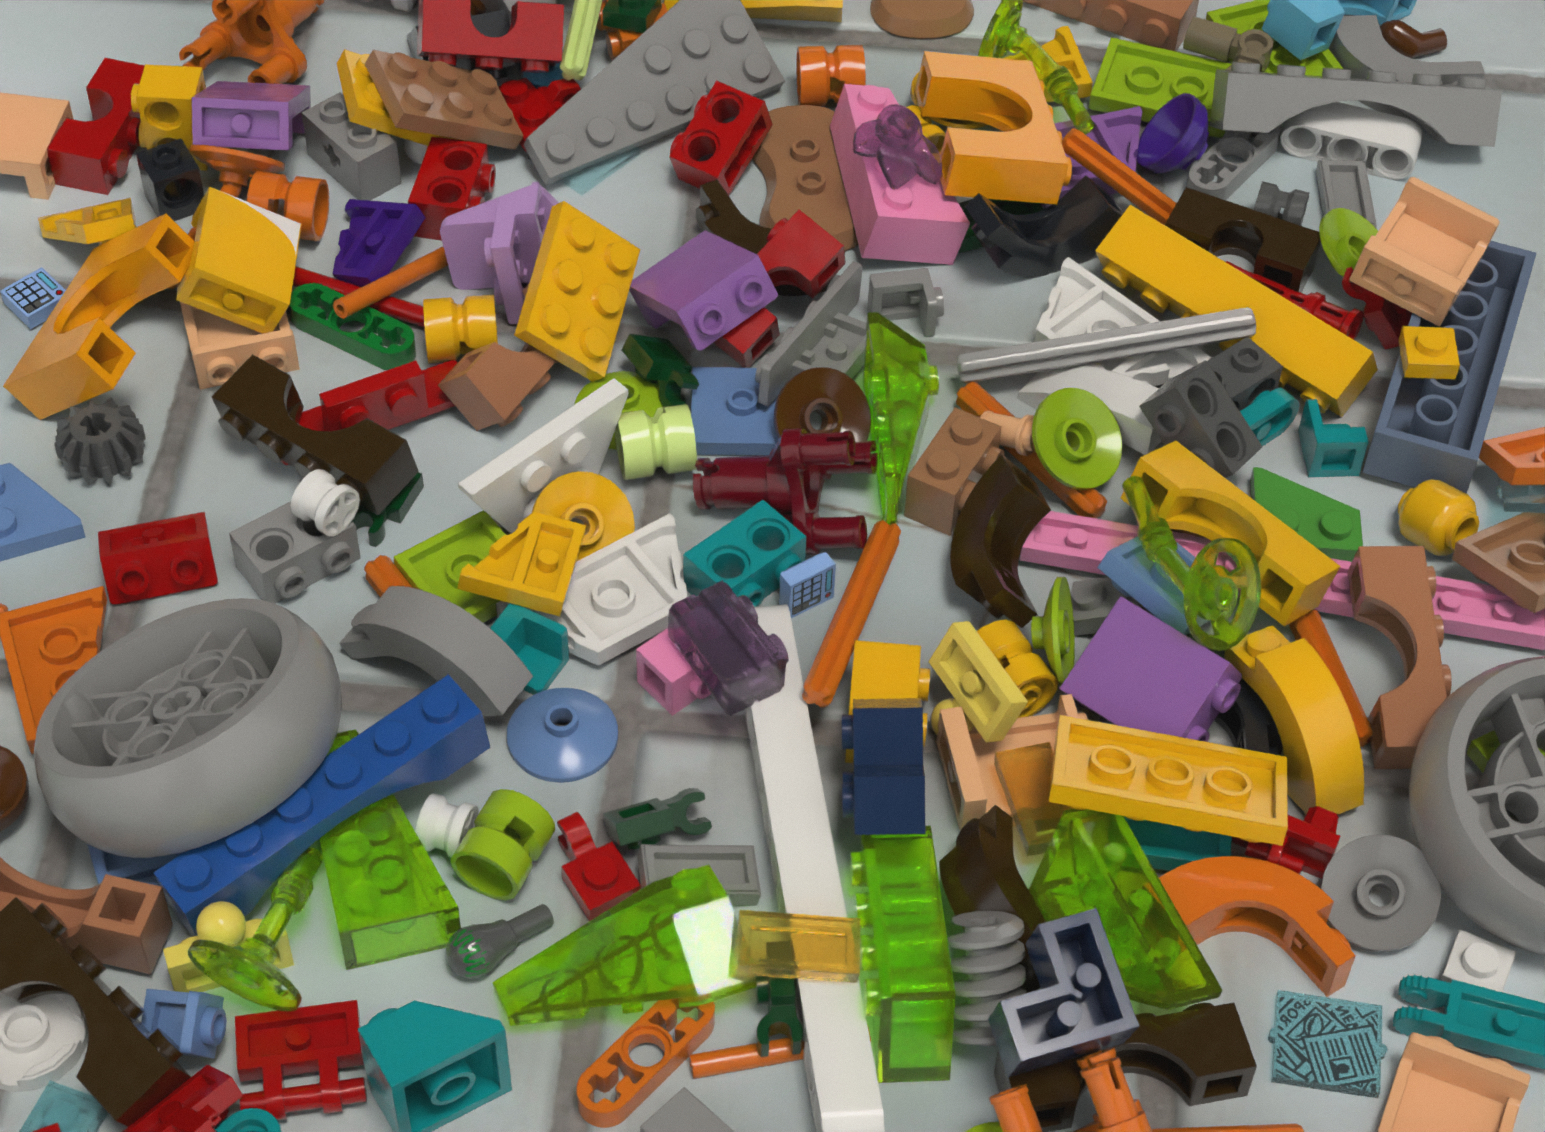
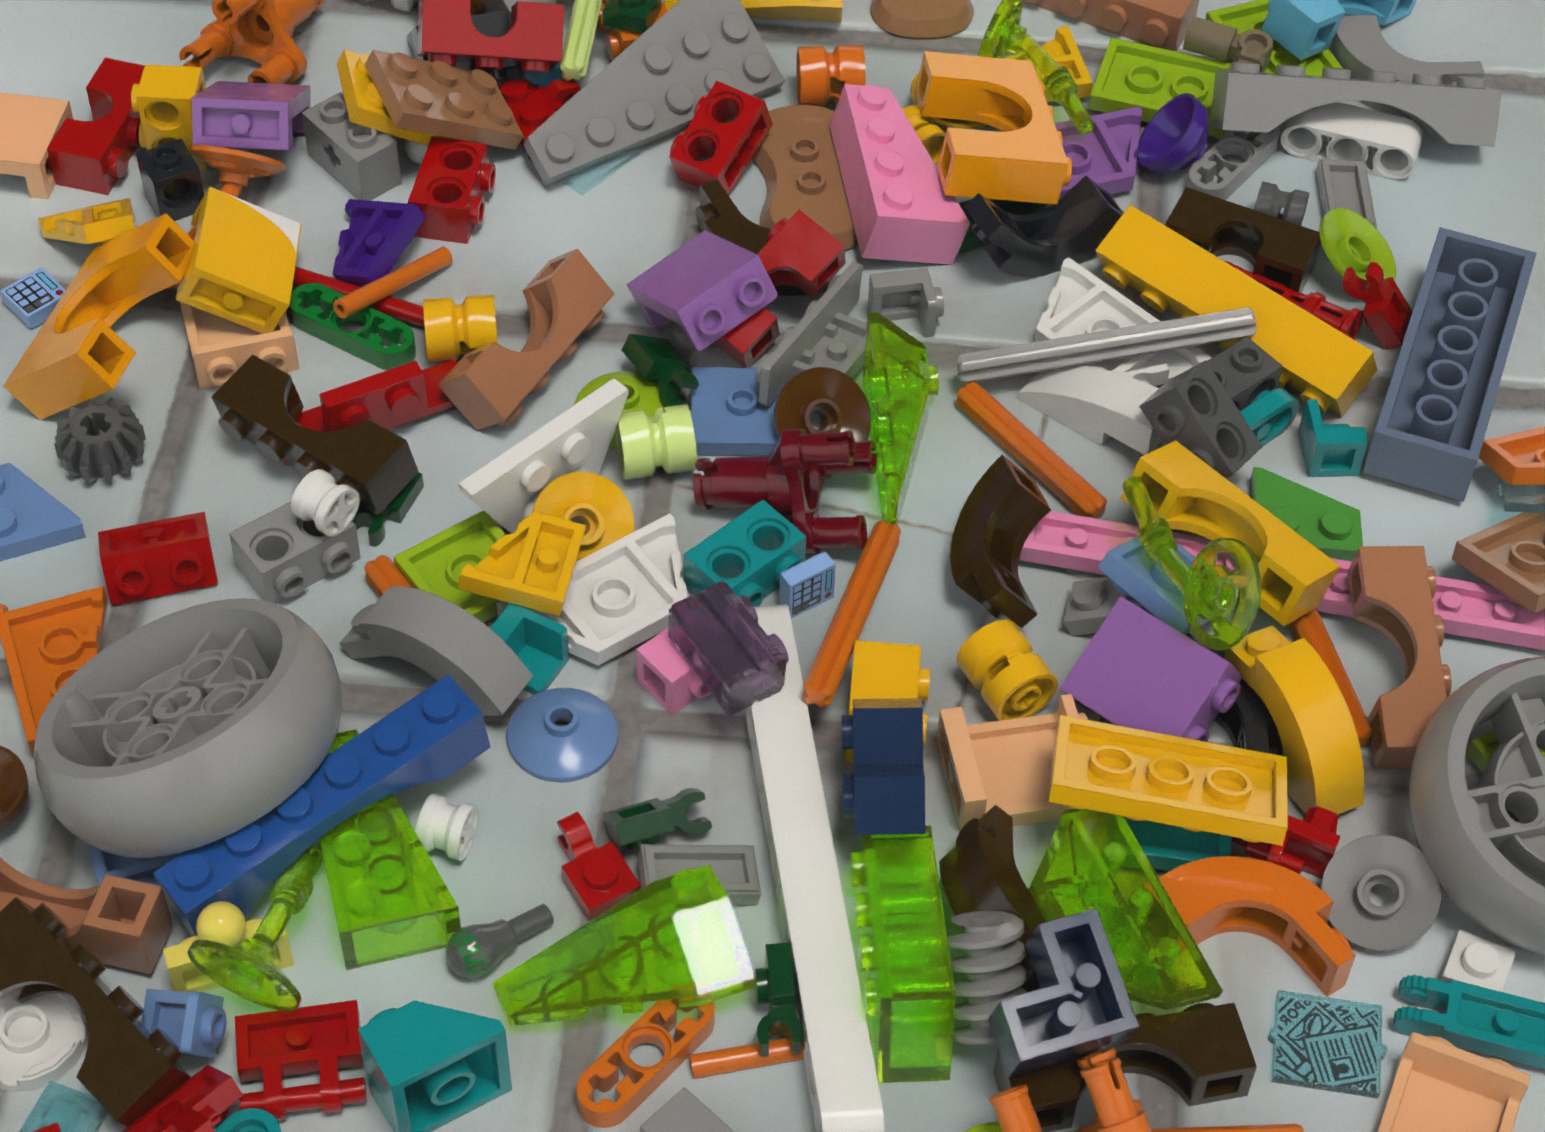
(301, 200): orange wheel -> none
(498, 244): lavender piece -> none
(502, 845): lime wheel -> none
(577, 292): yellow plate -> none
(798, 946): clear yellow tile -> none
(899, 146): clear purple plate -> none
(951, 470): medium nougat brick -> none
(976, 683): light yellow plate -> none
(1014, 431): light nougat pin -> none
(1026, 785): clear yellow tile -> none
(1056, 630): lime dish -> none
(1092, 436): lime dish -> none
(1117, 175): orange axle -> none
(1412, 42): reddish brown arm -> none
(1425, 251): light nougat panel -> none
(1429, 352): yellow plate -> none
(1437, 516): yellow head -> none

